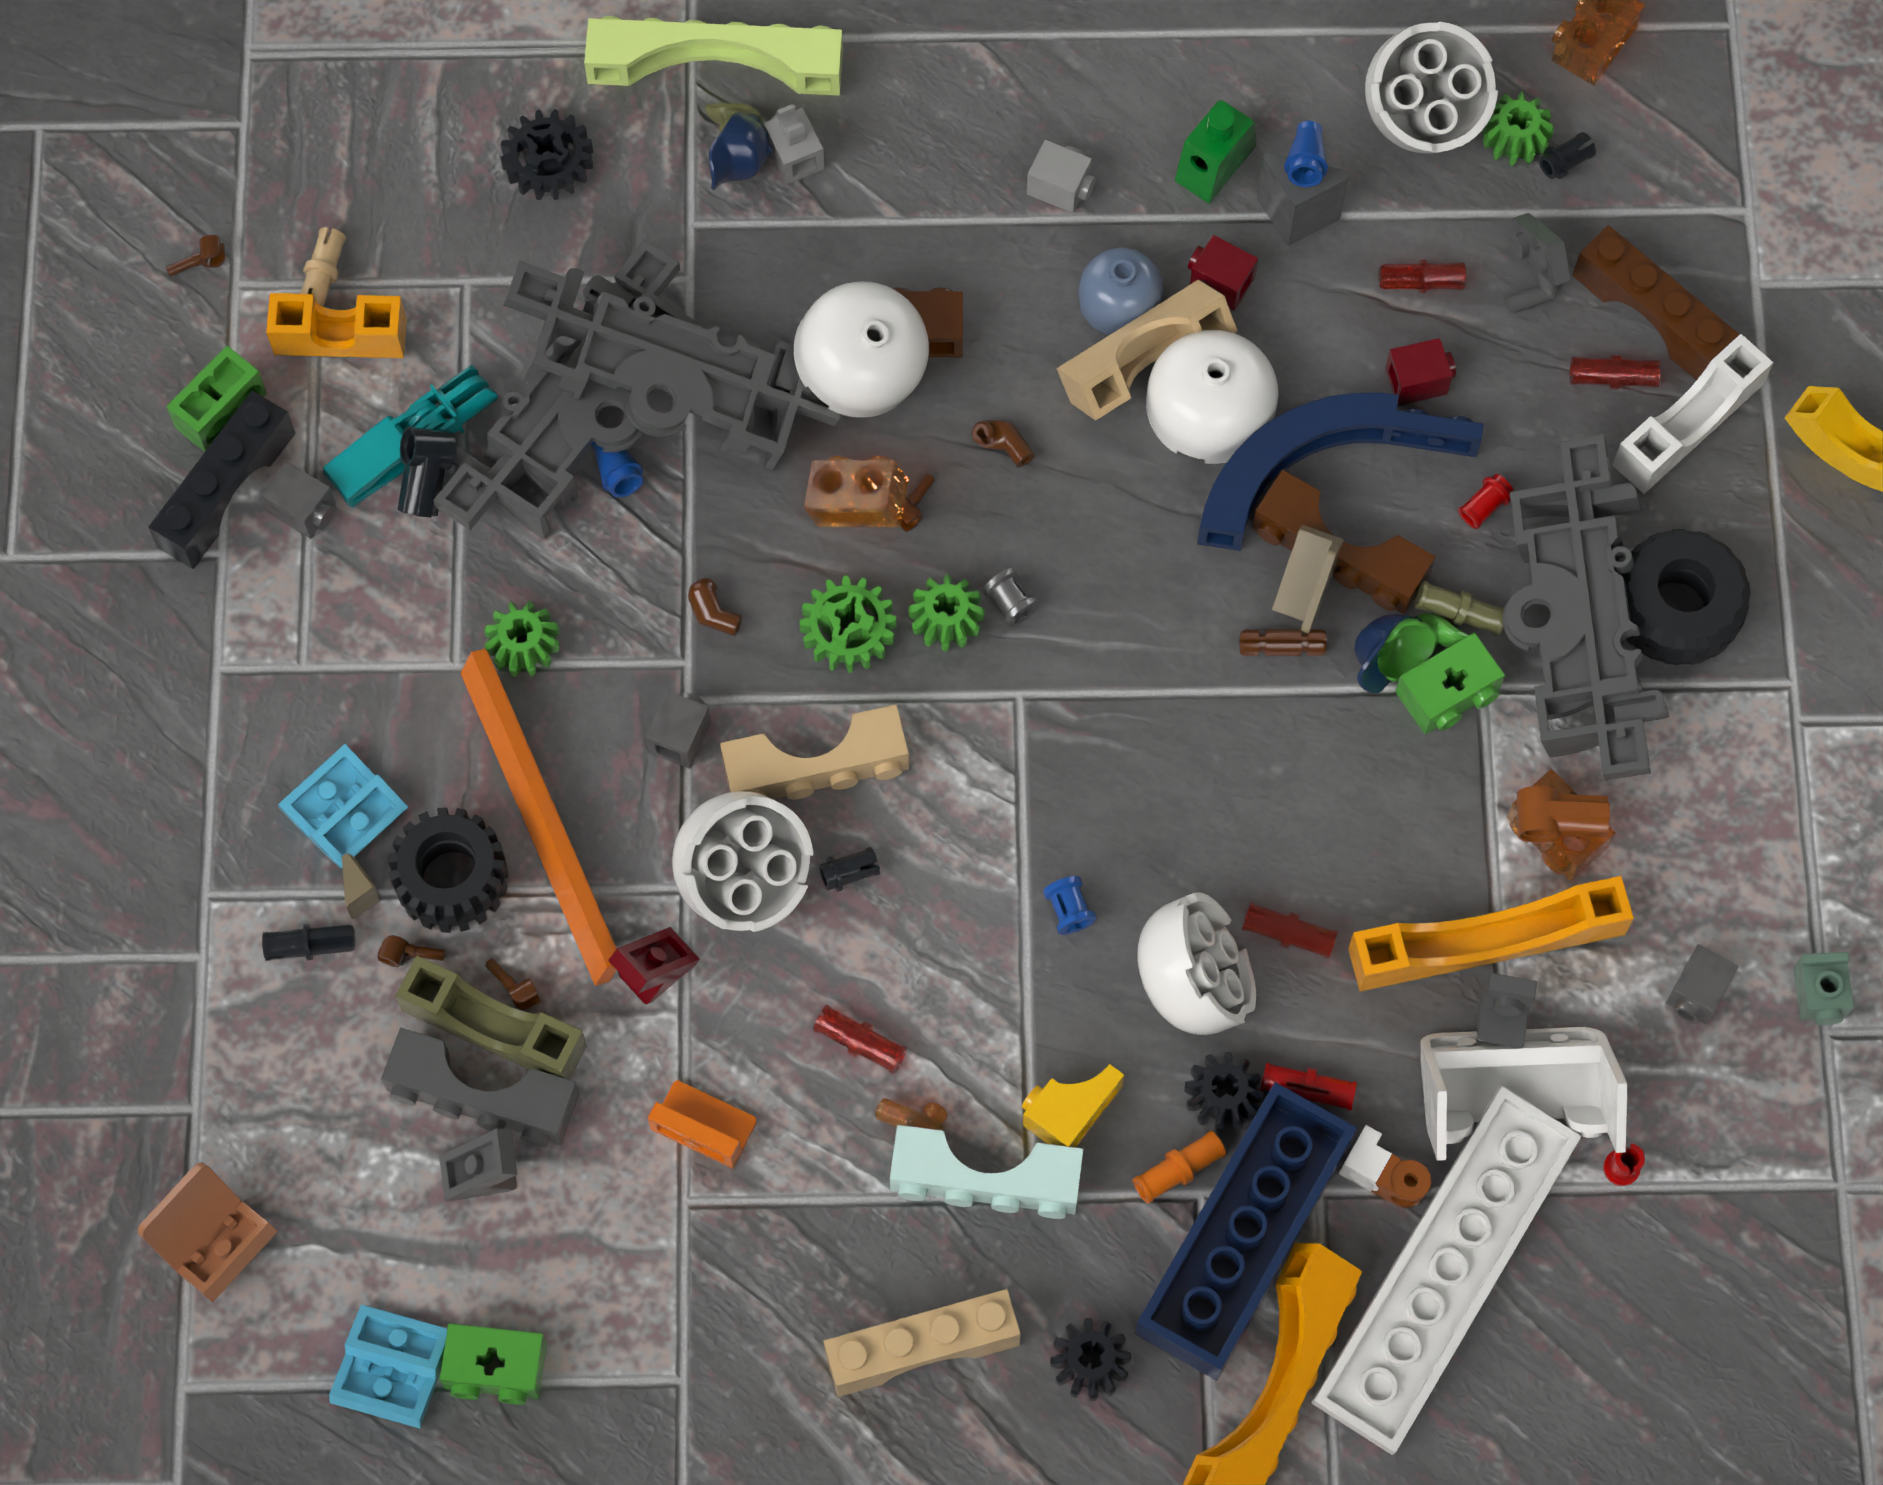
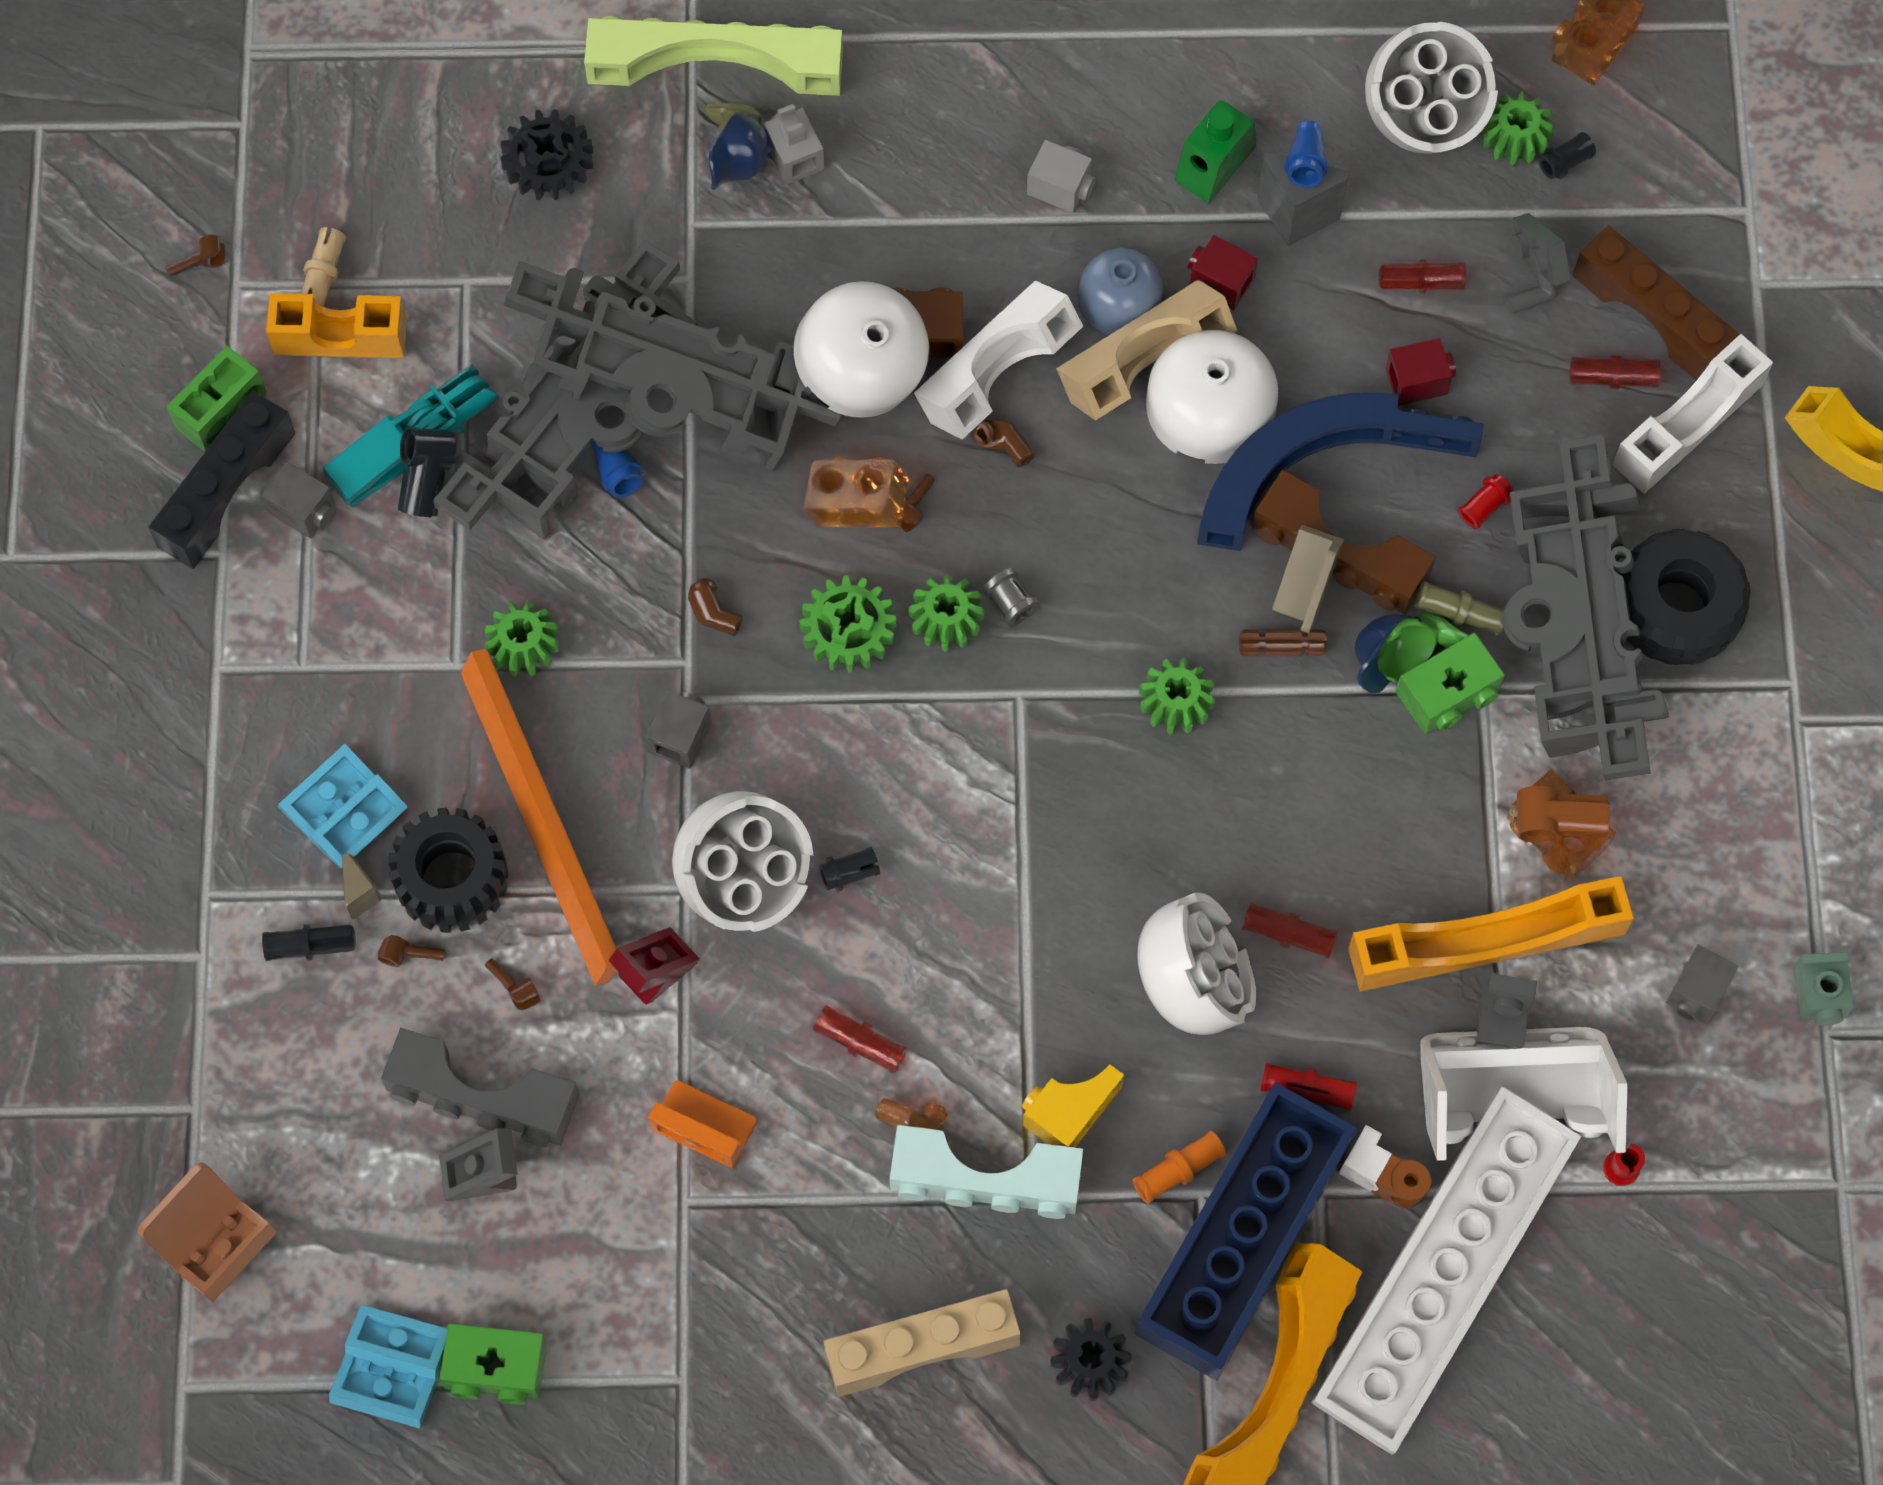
(465, 1012): olive arch -> none
(870, 749): tan arch -> none
(1029, 326): none -> white arch
(1069, 905): blue bush -> none
(1180, 710): none -> bright green gear
(1228, 1107): black gear -> none

